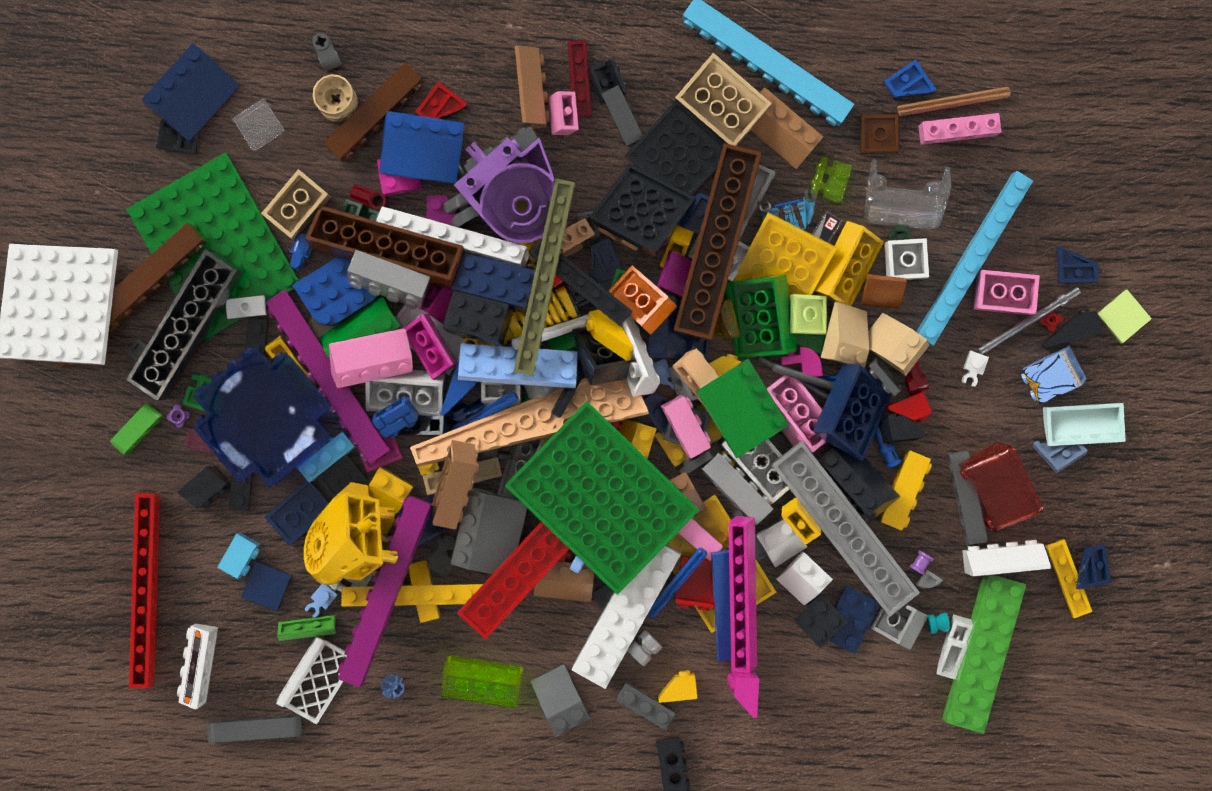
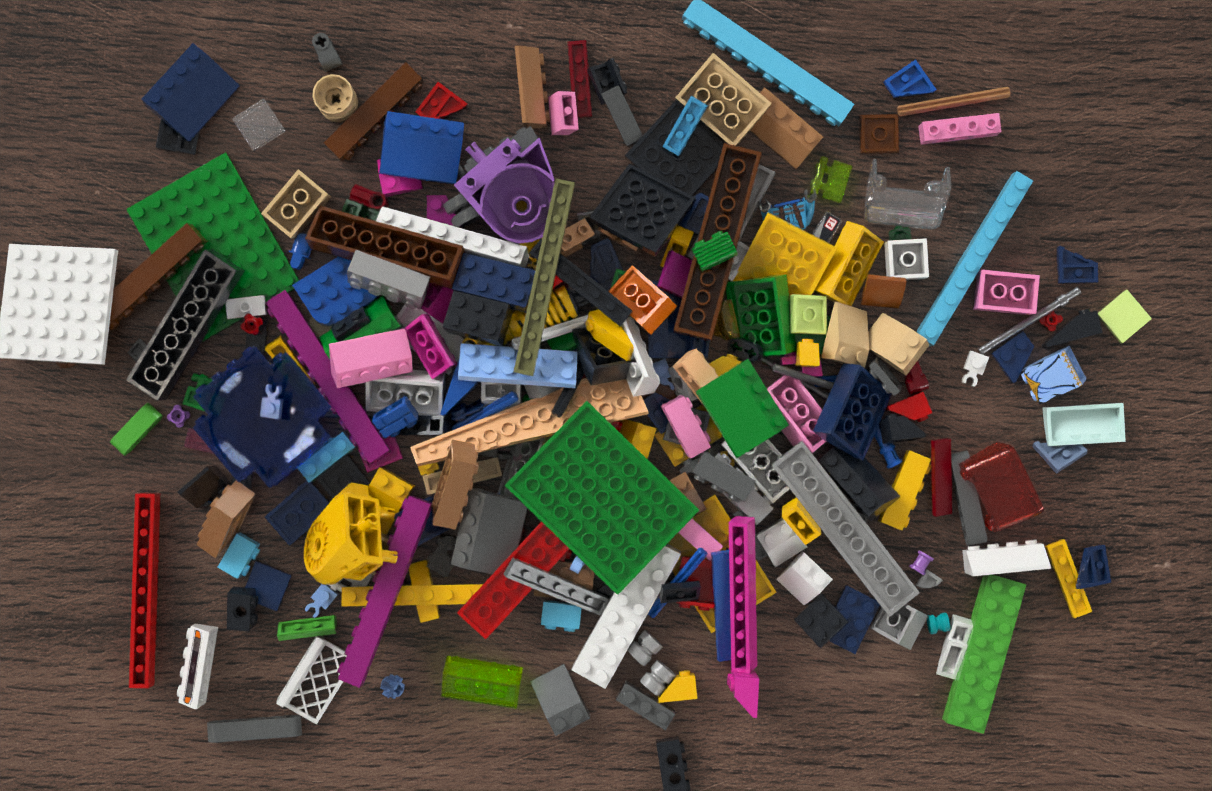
(225, 518): none -> medium nougat brick
(236, 617): none -> black brick
(251, 329): none -> red plate
(272, 406): none -> light blue plate
(350, 324): none -> black plate
(556, 586): none -> plate
(560, 615): none -> medium azure brick
(657, 678): none -> light grey wheel
(680, 592): none -> black plate
(685, 125): none -> dark azure tile
(714, 251): none -> green brick
(723, 477): none -> dark grey brick
(745, 345): none -> black beam
(807, 353): none -> yellow slope
(941, 477): none -> dark red tile
(1013, 355): none -> dark blue wing

